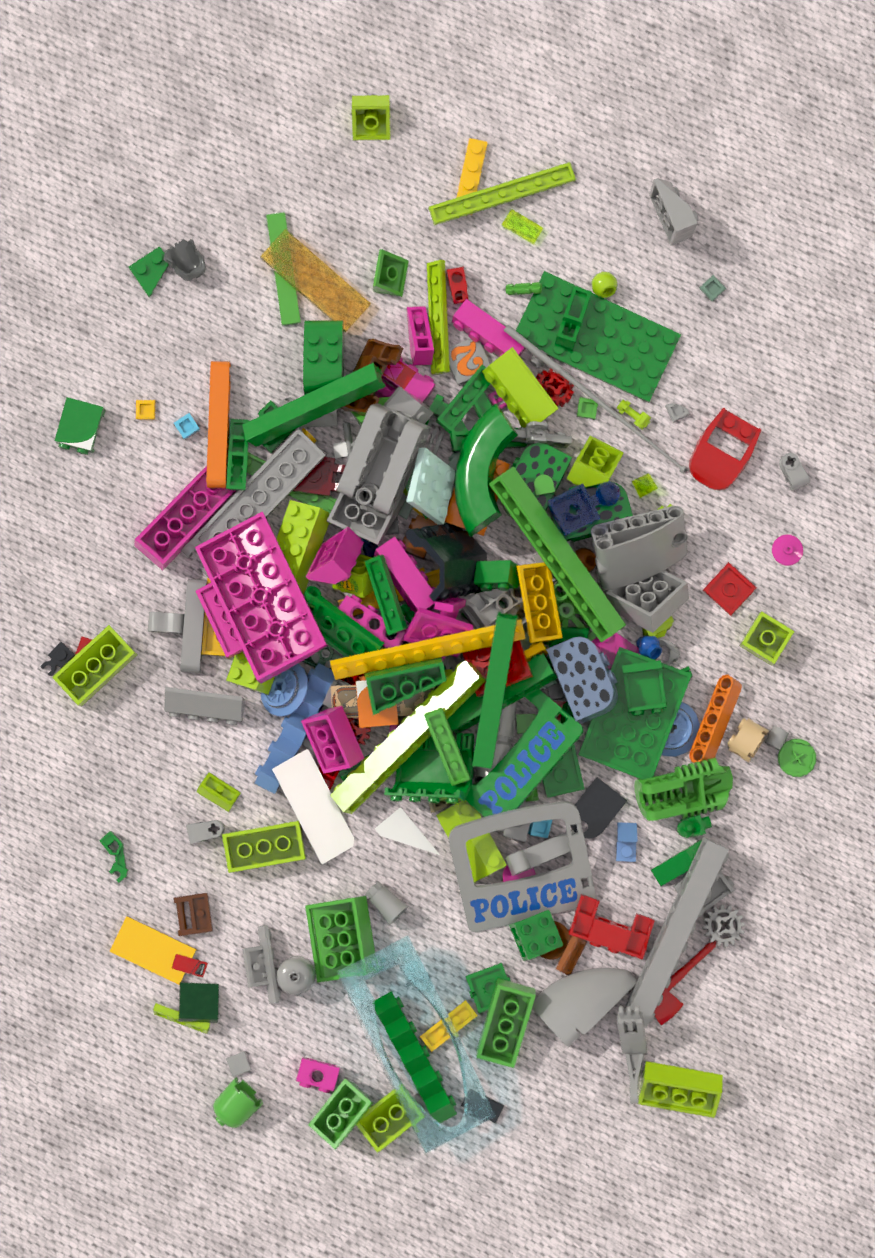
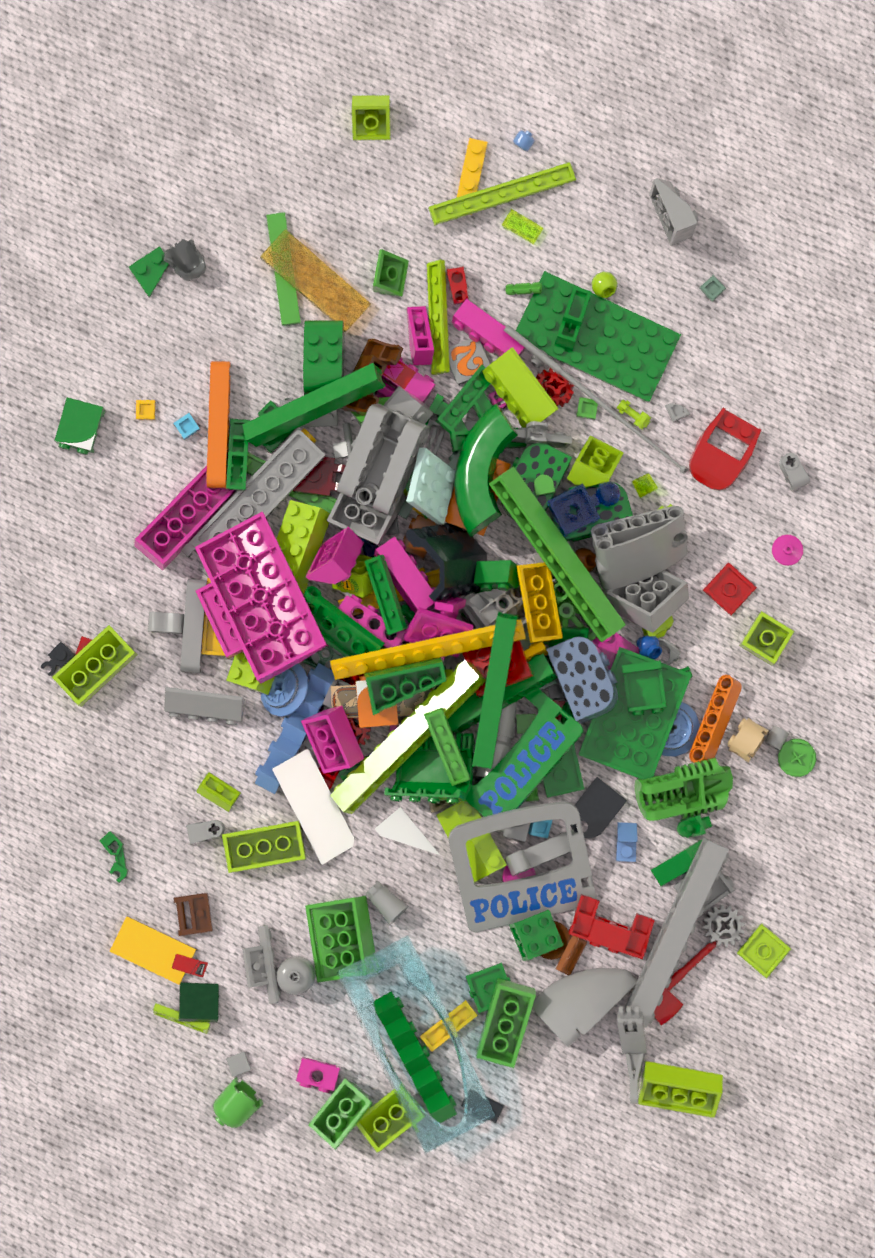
(524, 140): none -> medium blue piece
(763, 951): none -> lime tile

